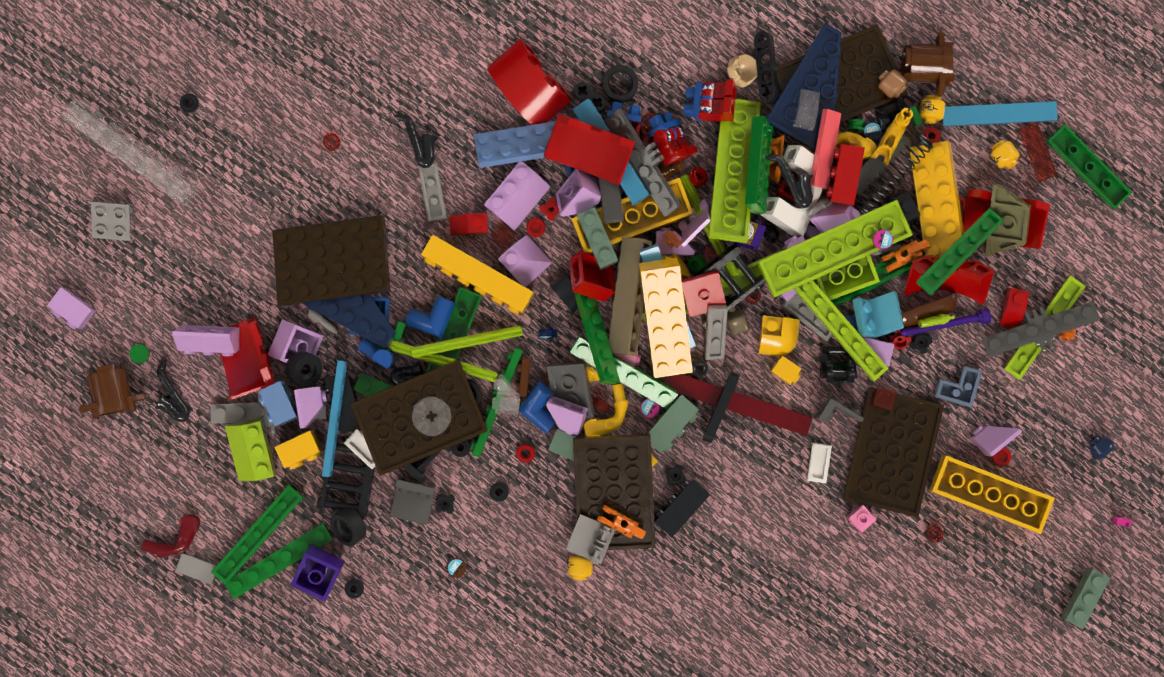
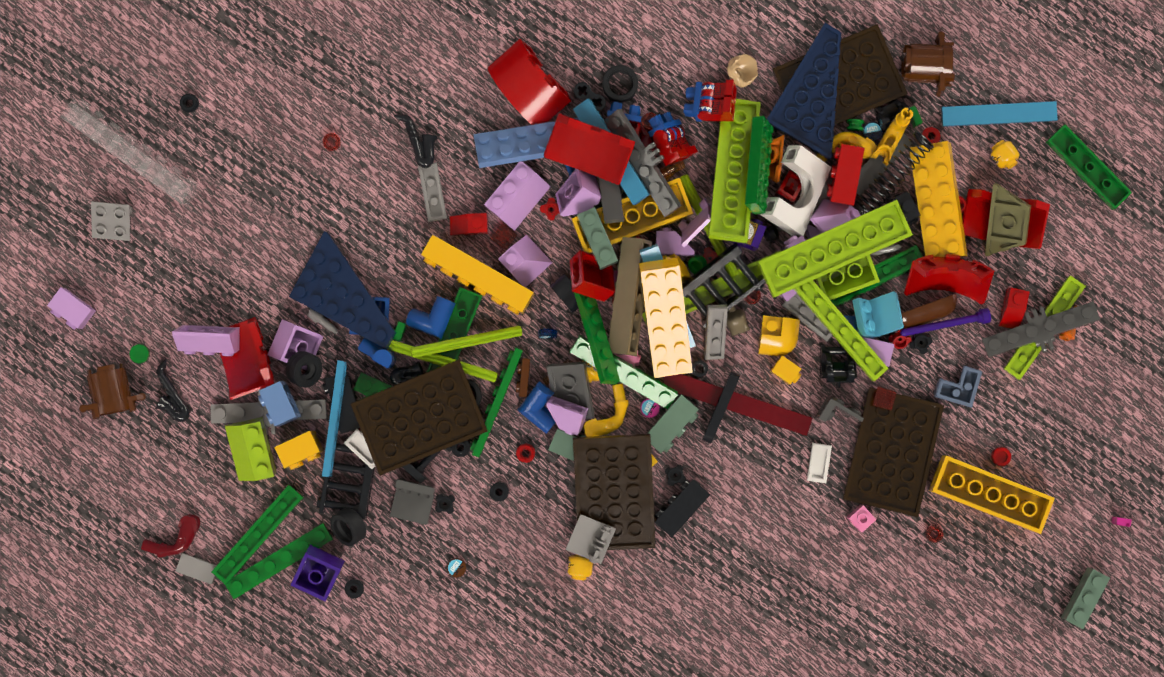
(309, 404): lavender slope -> none
(331, 260): dark brown plate -> none
(422, 409): clear plate -> none
(507, 397): clear slope -> none
(536, 227): red tile -> none
(600, 404): clear red axle -> none
(630, 526): orange hinge -> none
(671, 240): clear orange plate -> none
(701, 174): red plate -> none
(702, 291): plate -> none
(763, 68): black beam -> none
(801, 189): black piece -> none
(807, 109): clear slope -> none
(822, 204): light grey piece -> none
(825, 148): coral tile -> none
(882, 239): tile -> none
(892, 83): medium nougat head -> none
(914, 251): orange hinge -> none
(932, 109): yellow head -> none
(935, 320): lime piece -> none
(960, 251): green plate -> none
(992, 439): lavender slope -> none
(1037, 152): clear red tile -> none
(1100, 447): dark blue cone -> none

